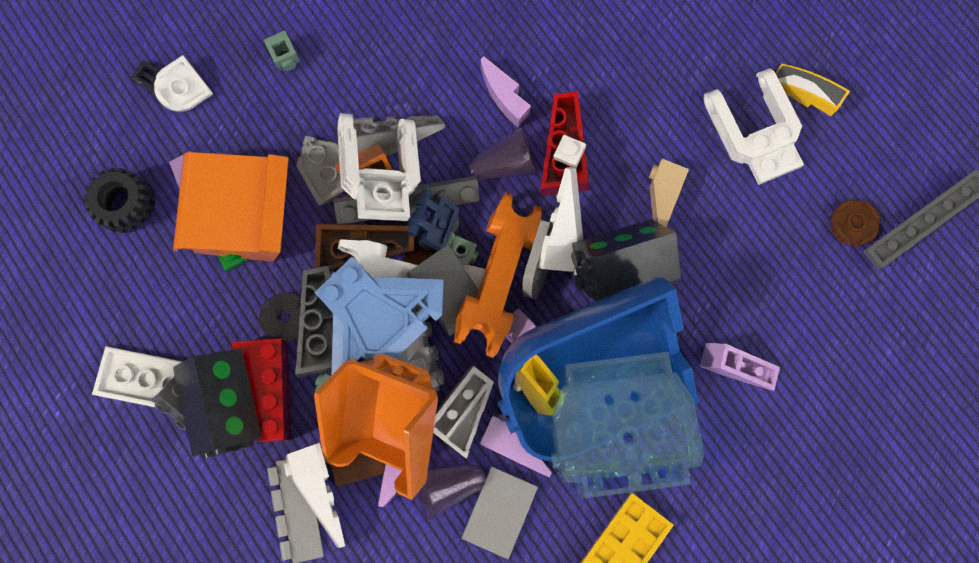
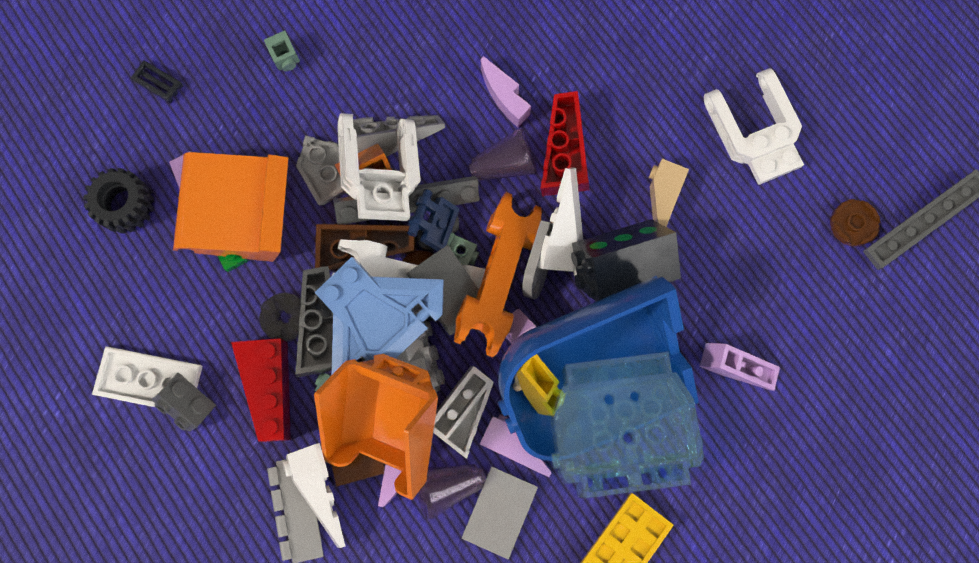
(180, 86): white tile -> none
(217, 403): black brick -> none
(569, 151): white plate -> none
(811, 89): slope -> none

